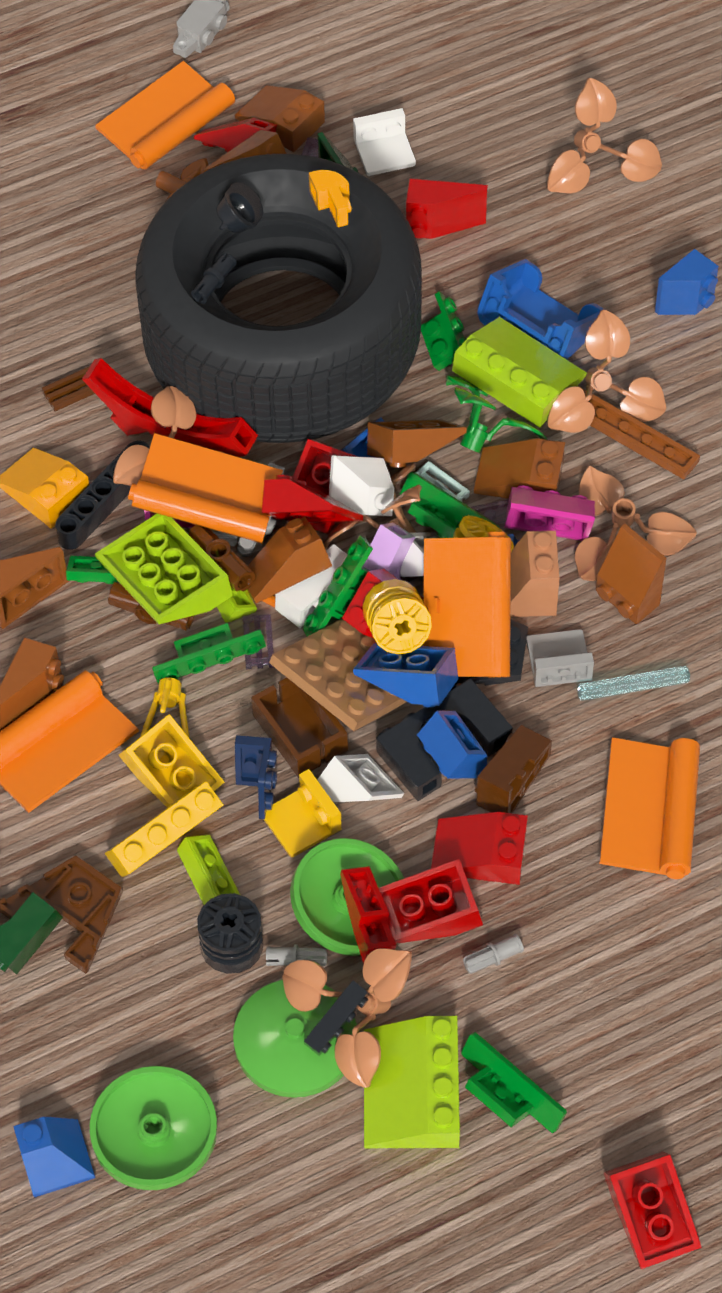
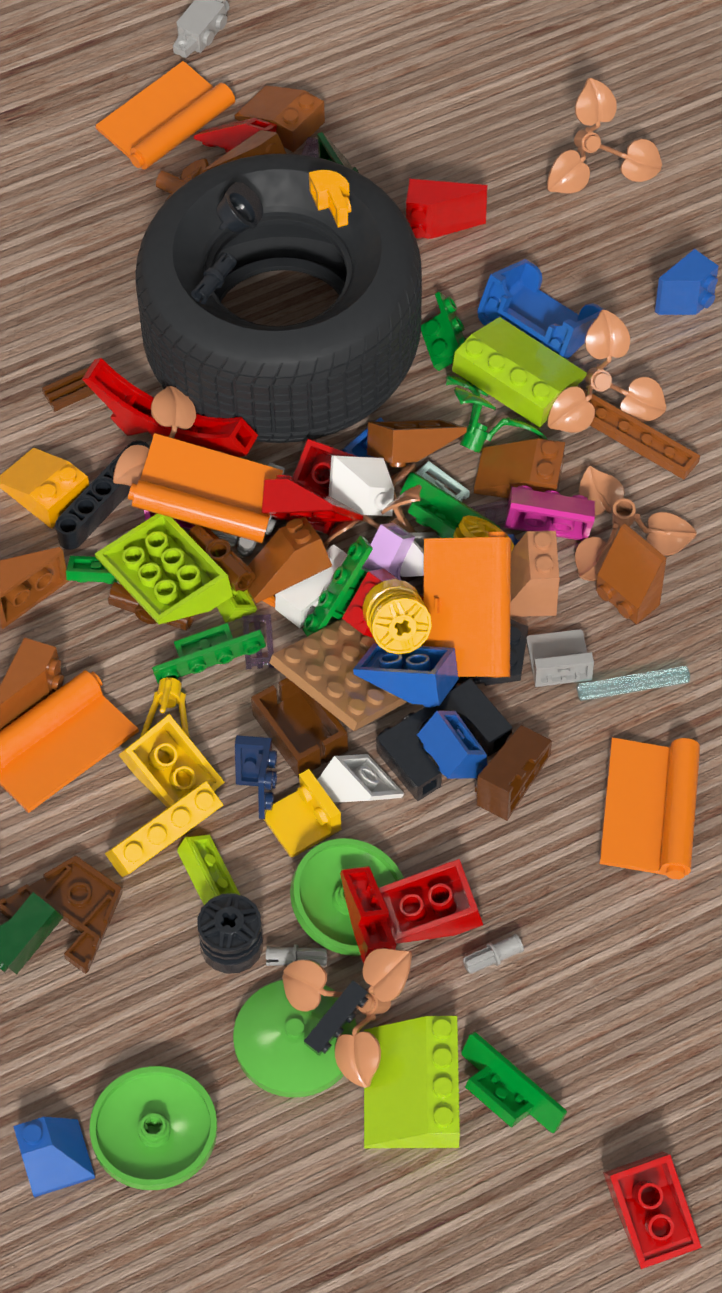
(383, 142): white bracket -> none
(485, 843): red slope -> none

